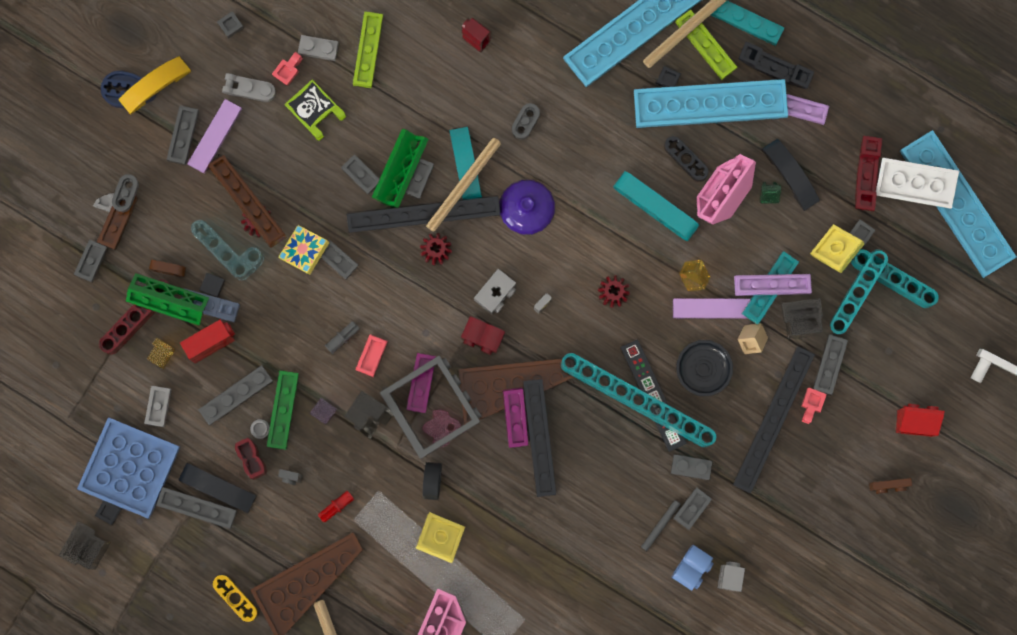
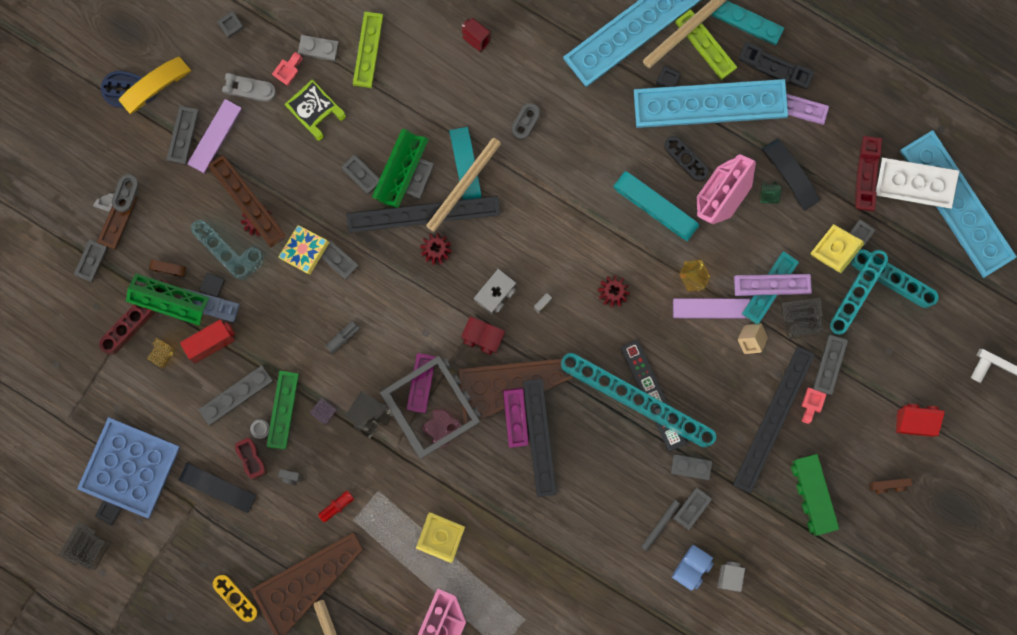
(157, 406): light grey plate -> none
(196, 508): dark grey plate -> none
(371, 355): coral tile -> none
(432, 481): black tyre -> none
(527, 207): dark purple hat -> none
(704, 368): black hat -> none
(815, 495): none -> green brick

